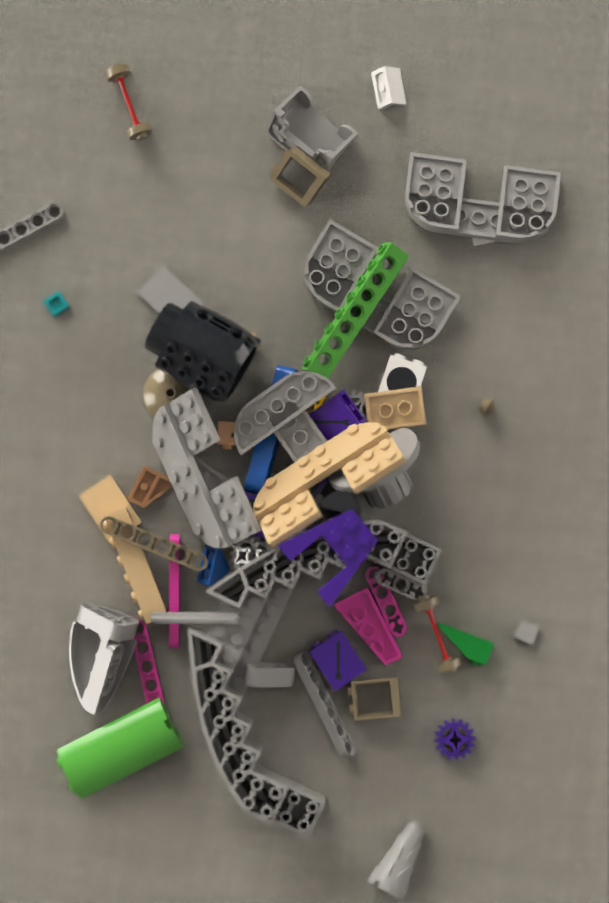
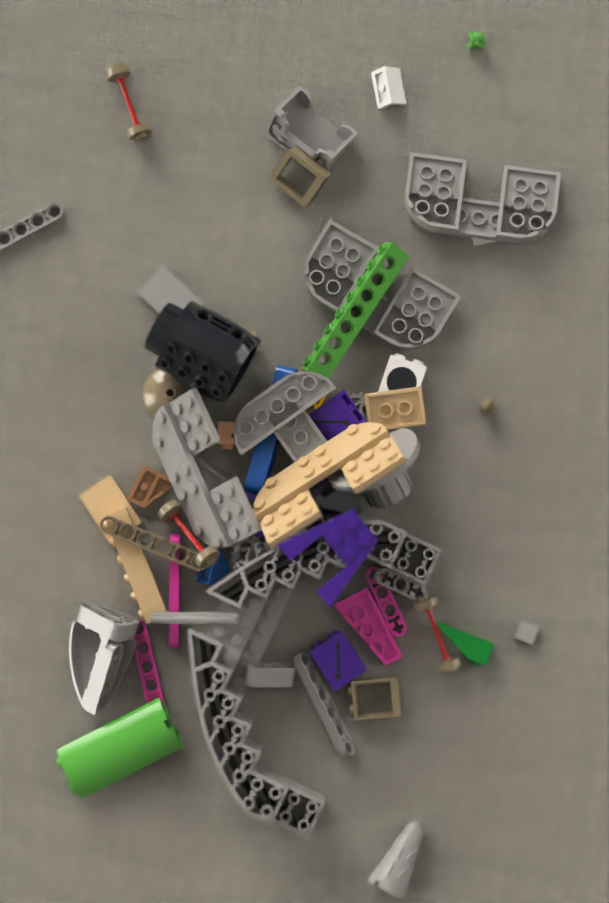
(56, 304): teal tile -> none
(207, 556): none -> dark tan axle
(464, 738): dark purple gear -> none
(476, 40): none -> bright green plant

